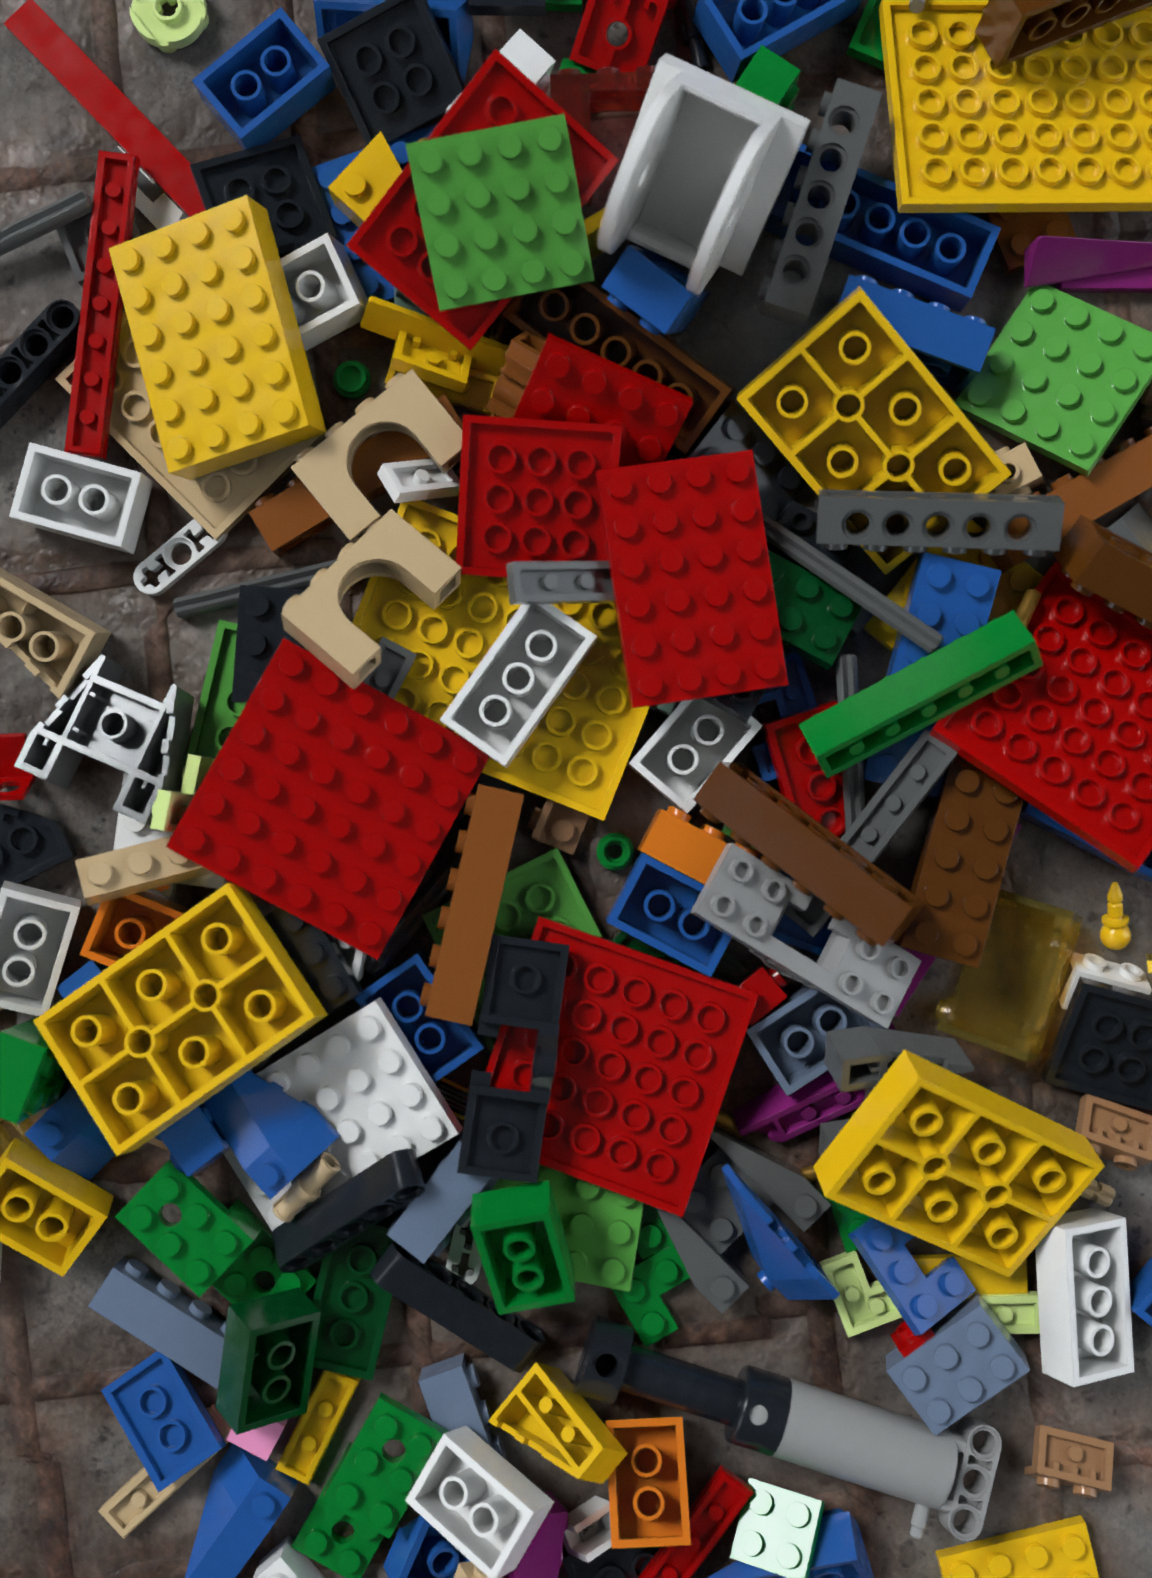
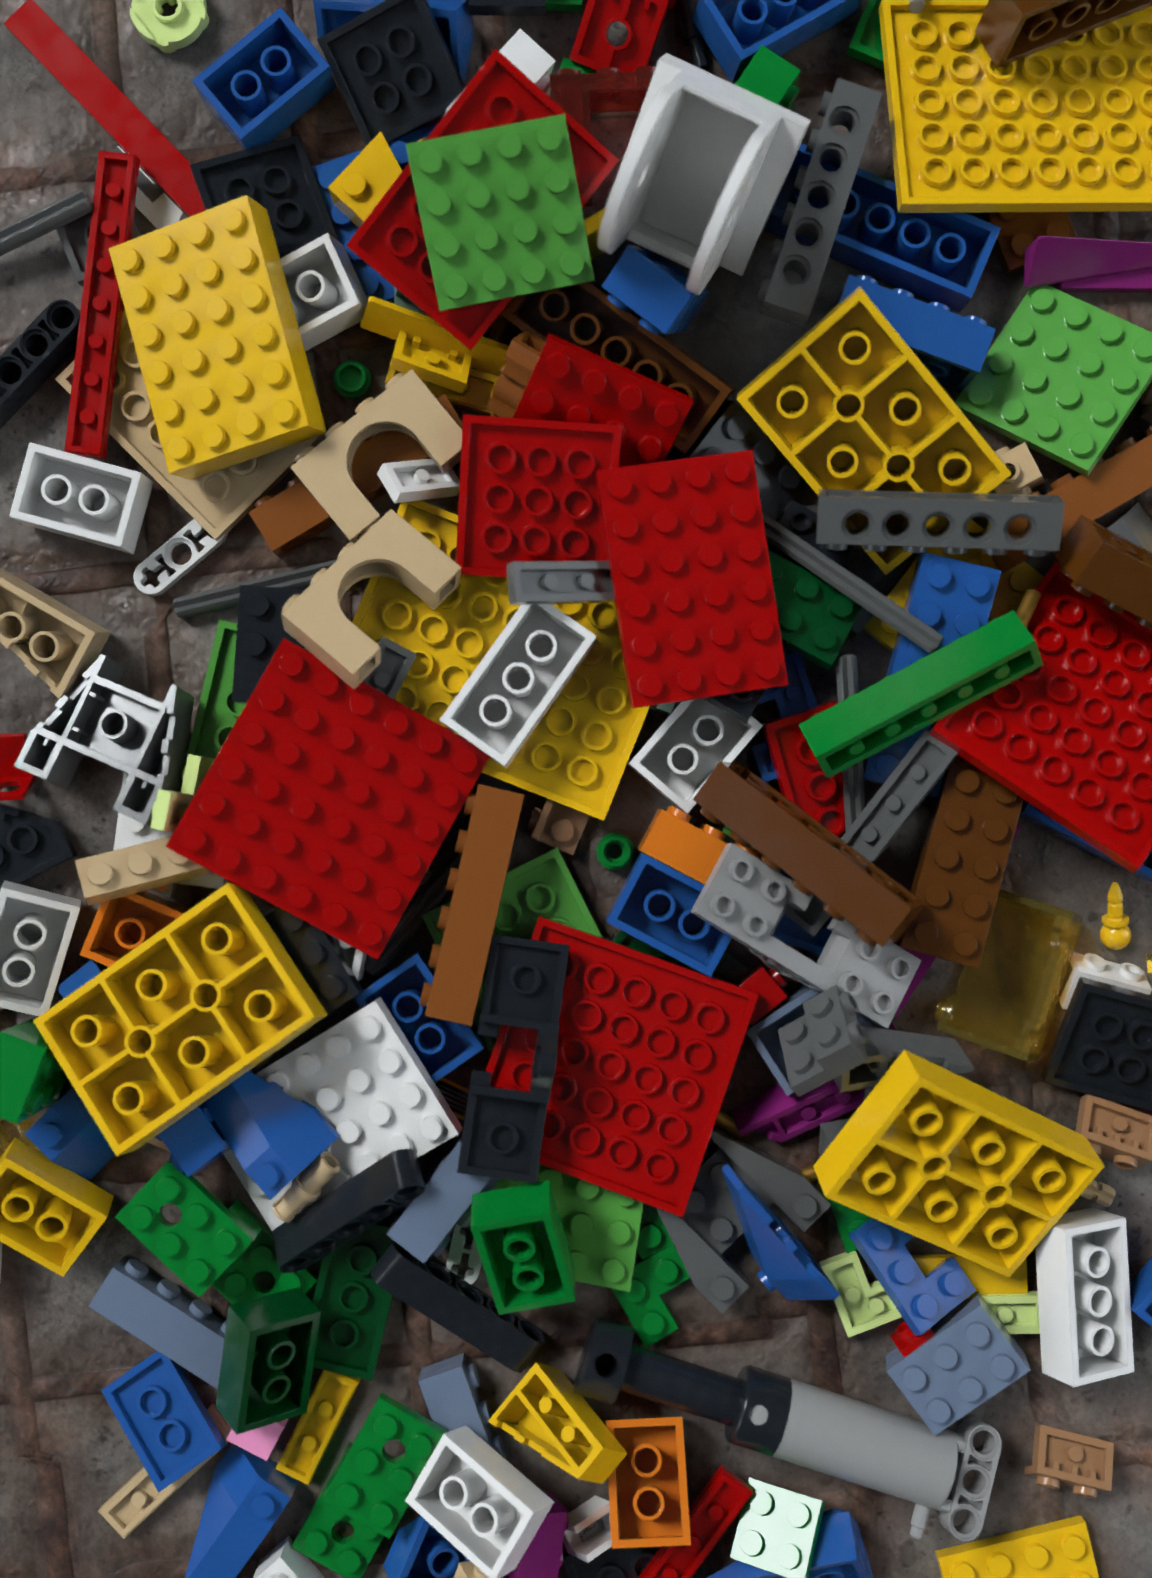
(823, 1040): none -> dark grey plate

